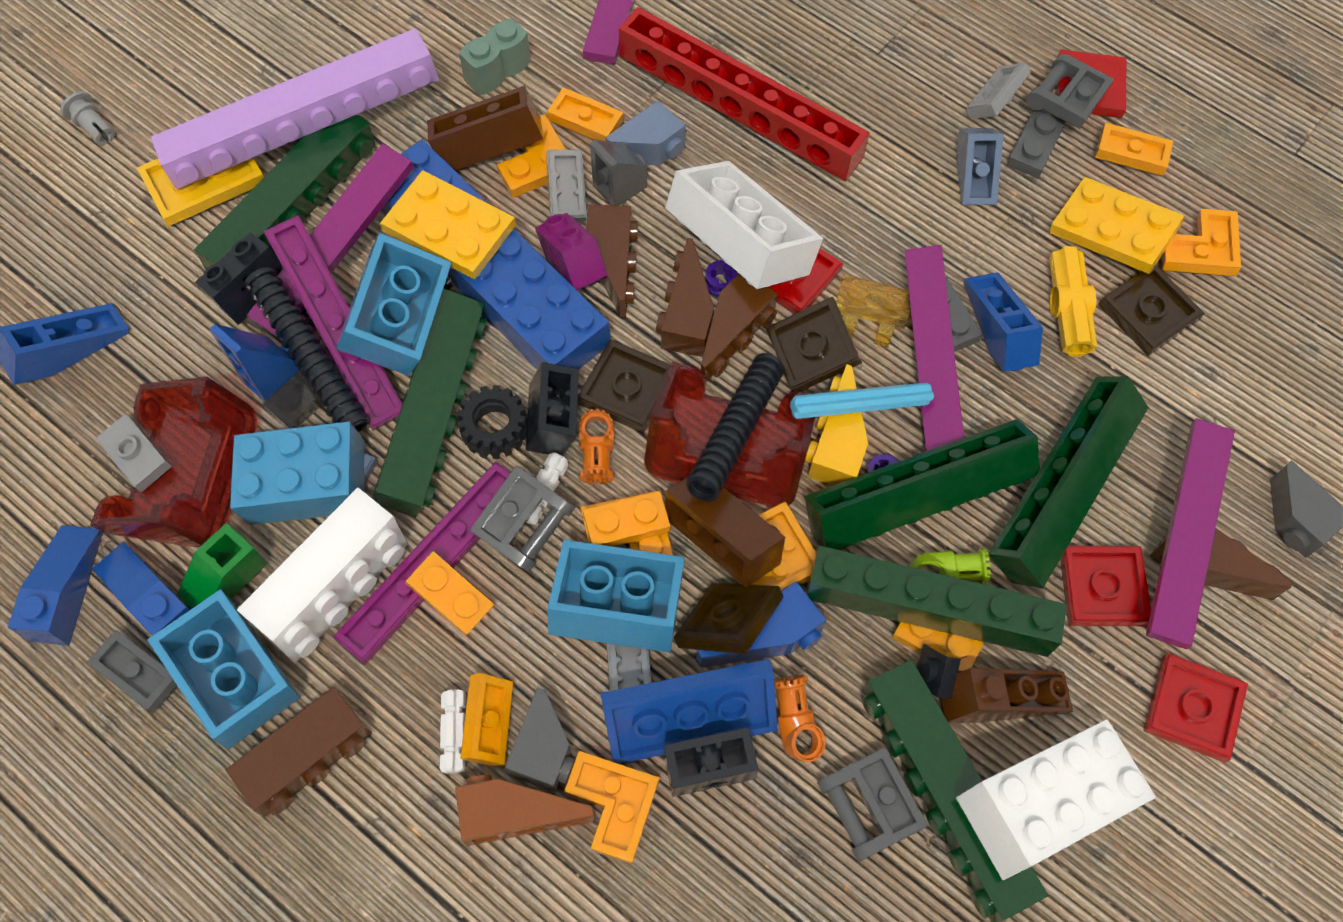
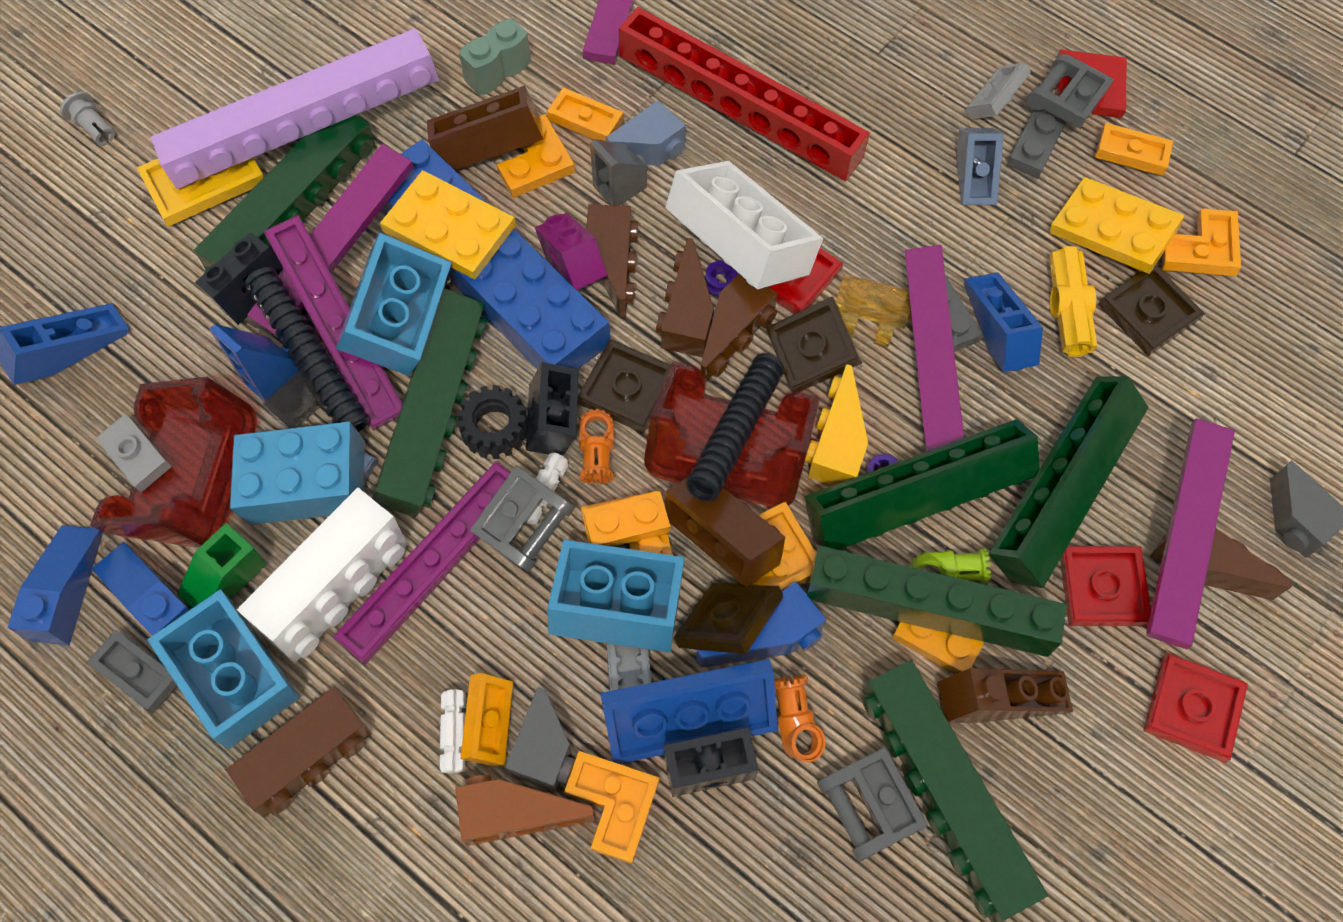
(449, 593): light orange plate -> none
(566, 183): light grey plate -> none
(861, 400): medium azure axle -> none
(938, 670): black plate -> none
(1054, 798): white brick -> none

